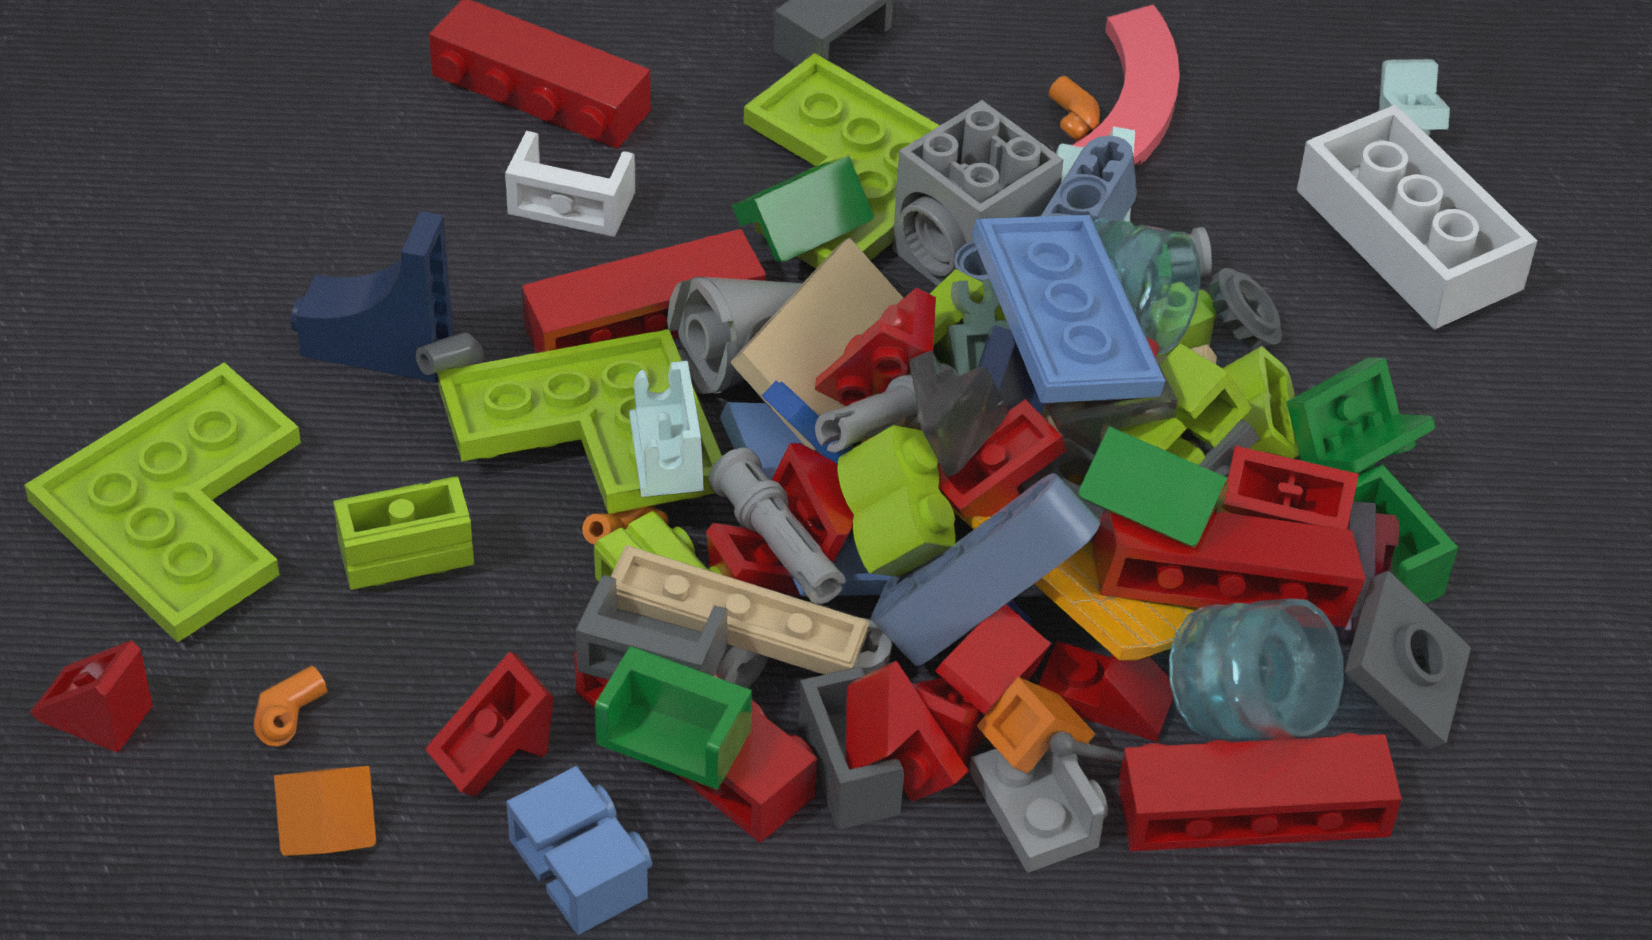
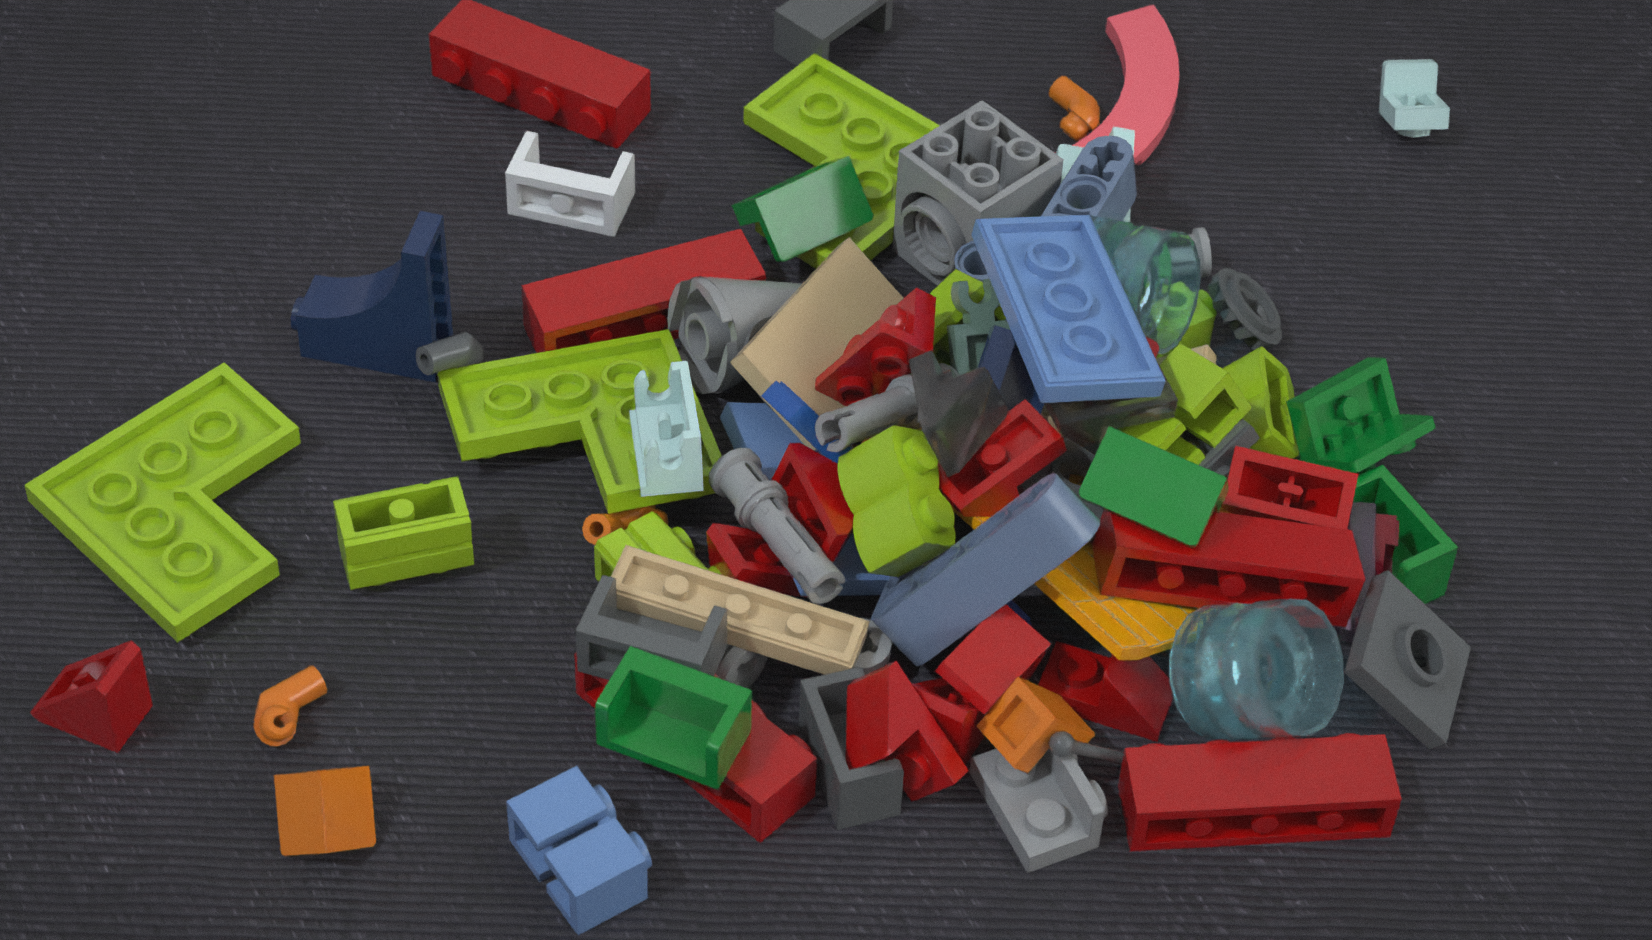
(502, 715): red slope -> none
(1416, 216): white brick -> none

